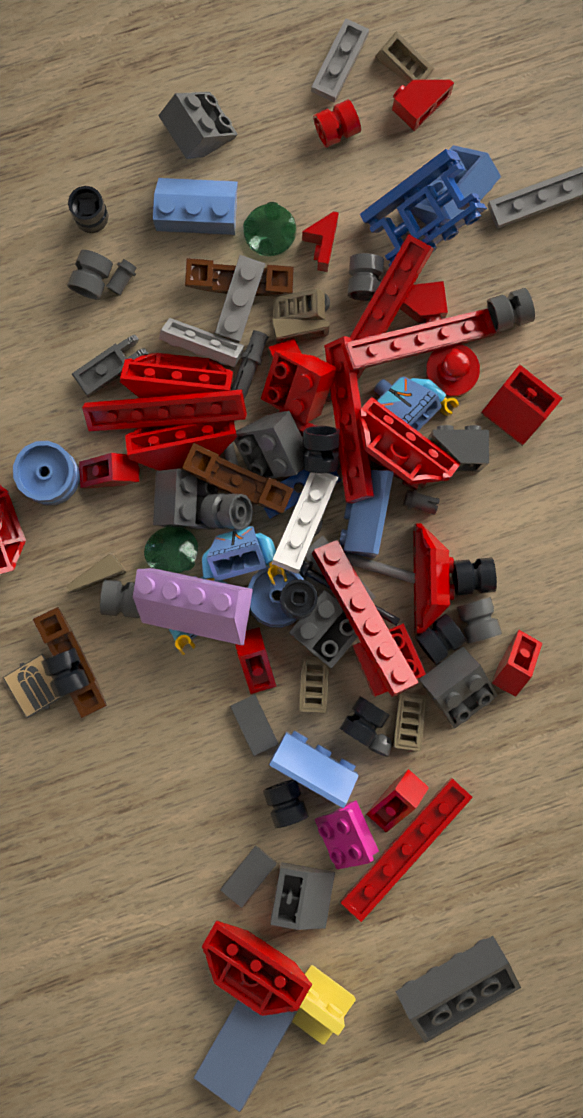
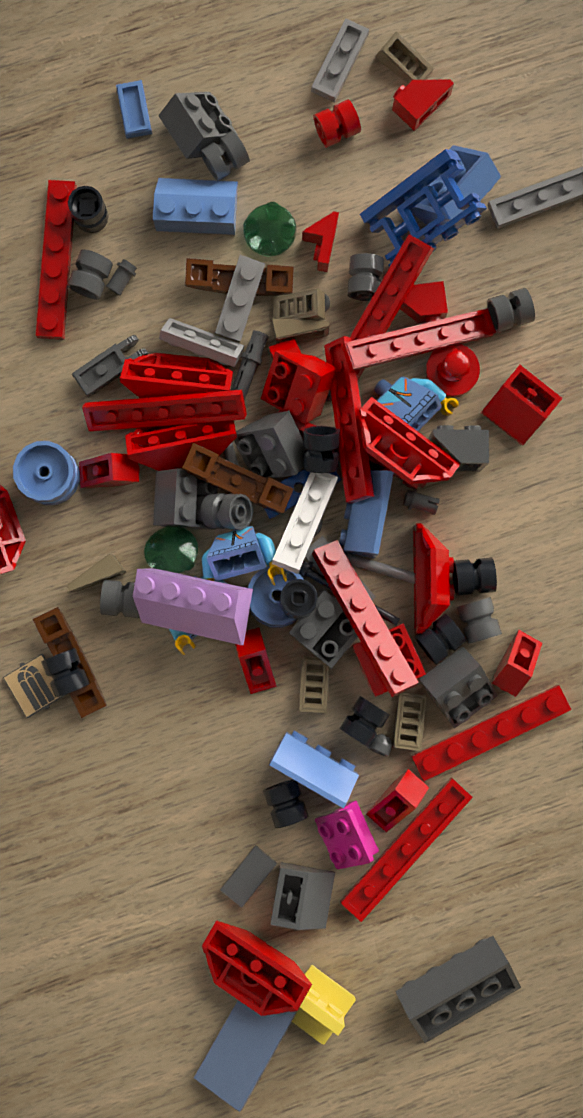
(55, 261): none -> red plate
(134, 109): none -> medium blue tile
(233, 151): none -> dark grey wheel
(254, 724): dark grey tile -> none
(491, 732): none -> red plate

